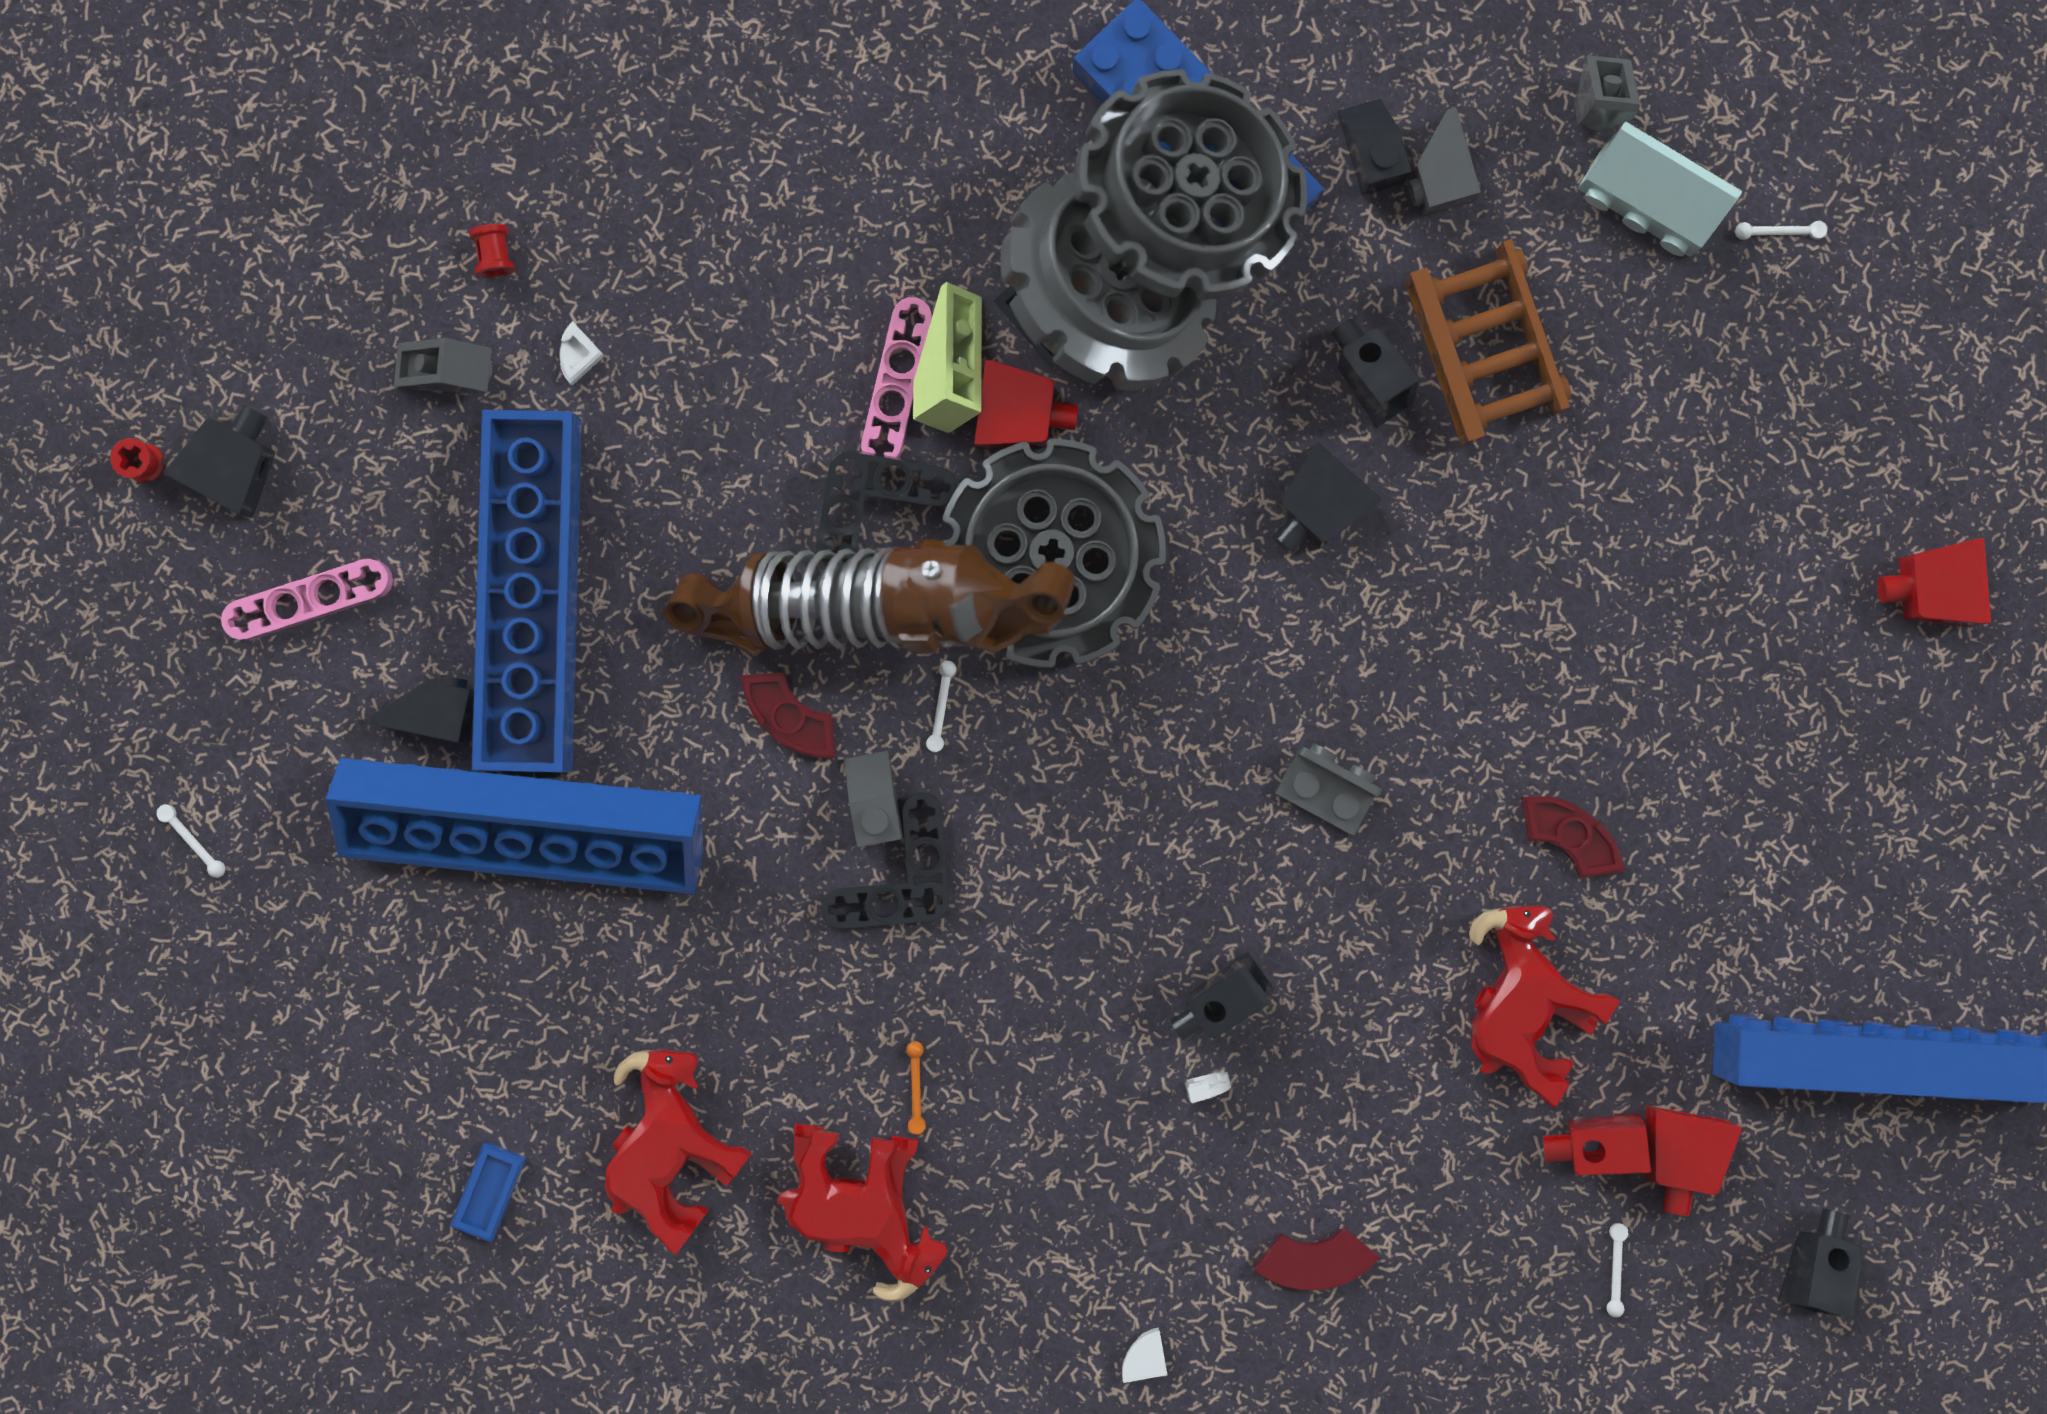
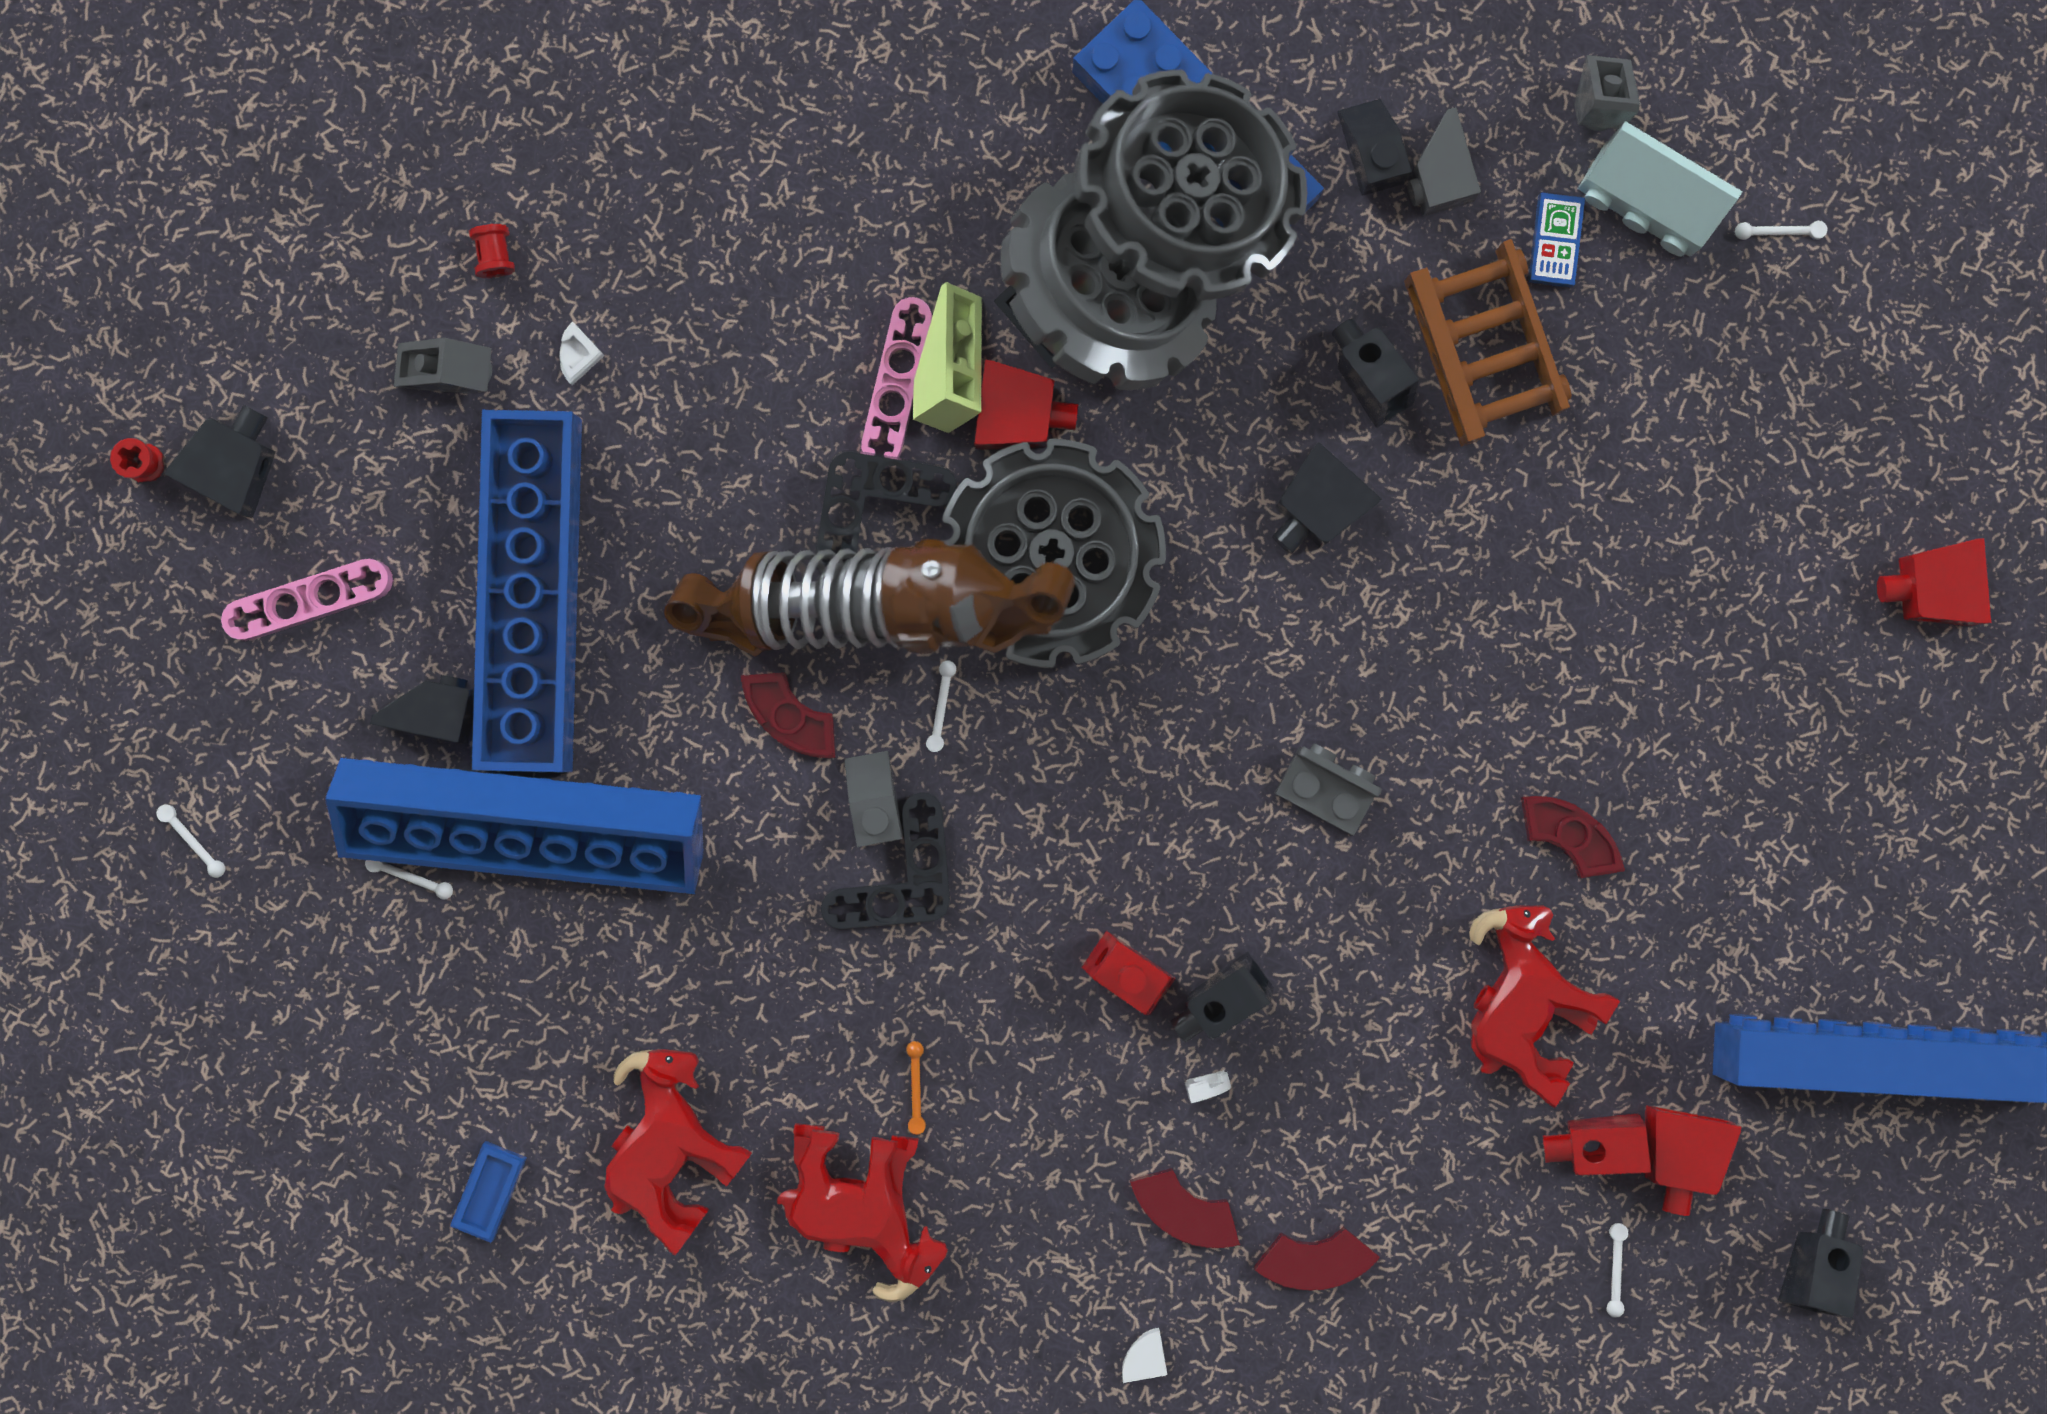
(442, 890): none -> white hinge
(1128, 973): none -> red torso
(1183, 1214): none -> dark red tile
(1556, 240): none -> tile

